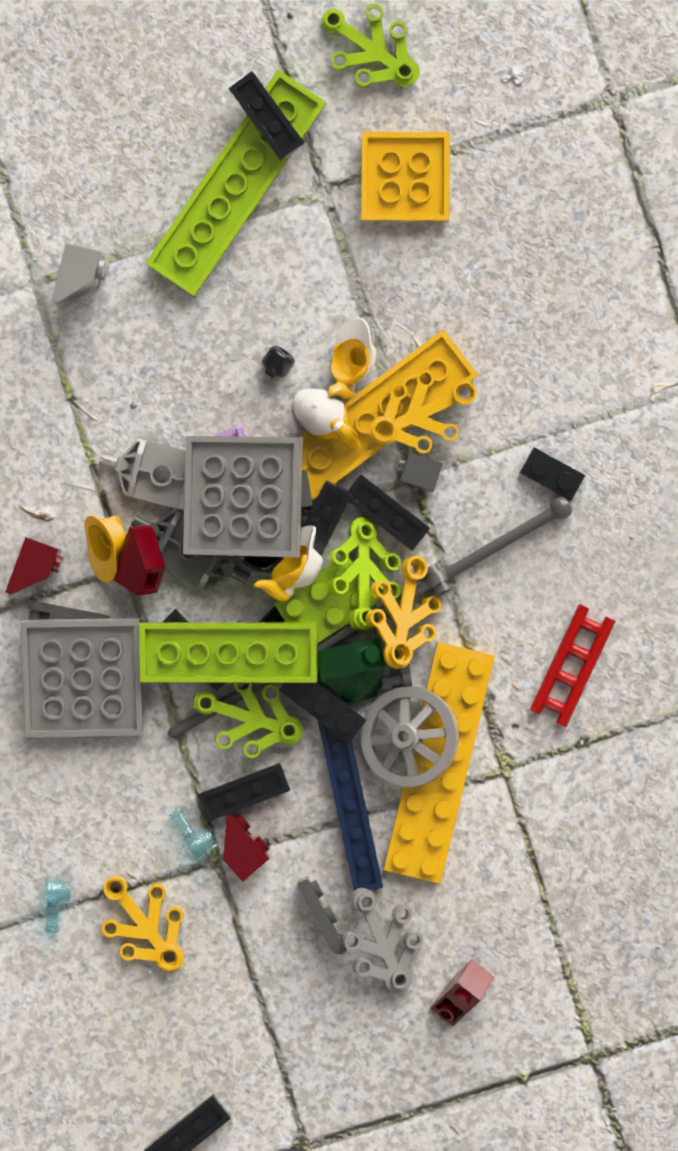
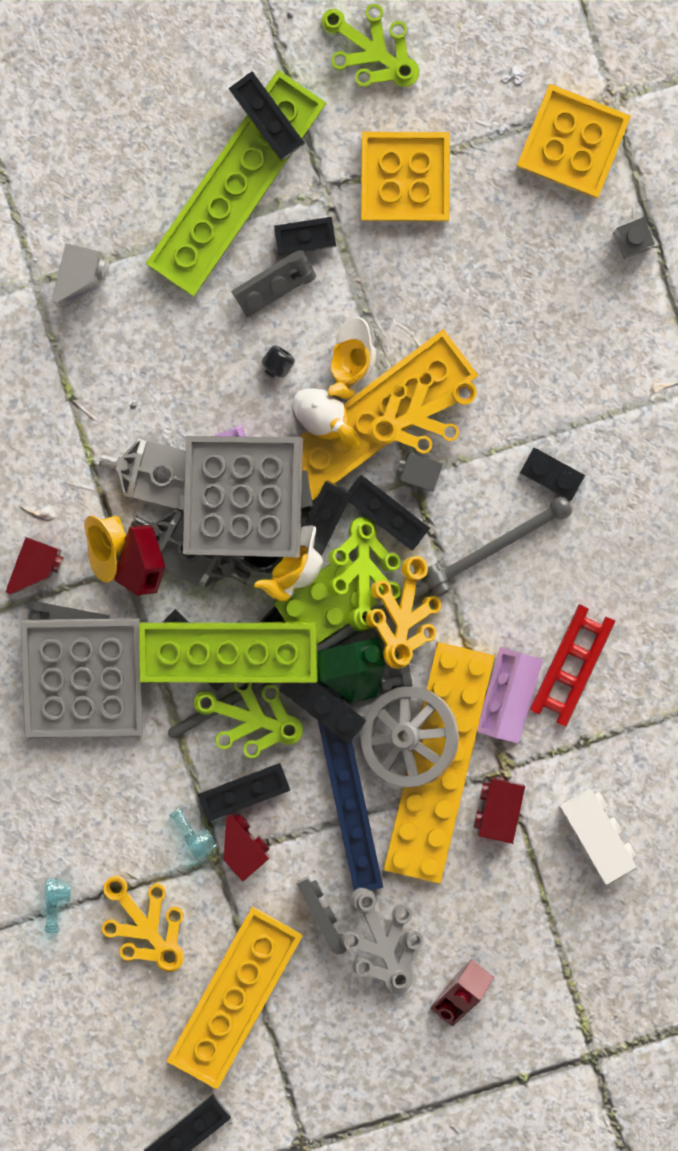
(234, 997): none -> yellow plate
(273, 283): none -> dark grey plate
(305, 236): none -> black plate
(499, 809): none -> dark red brick
(509, 695): none -> lavender panel
(573, 141): none -> yellow plate
(599, 835): none -> white brick
(633, 238): none -> dark grey brick

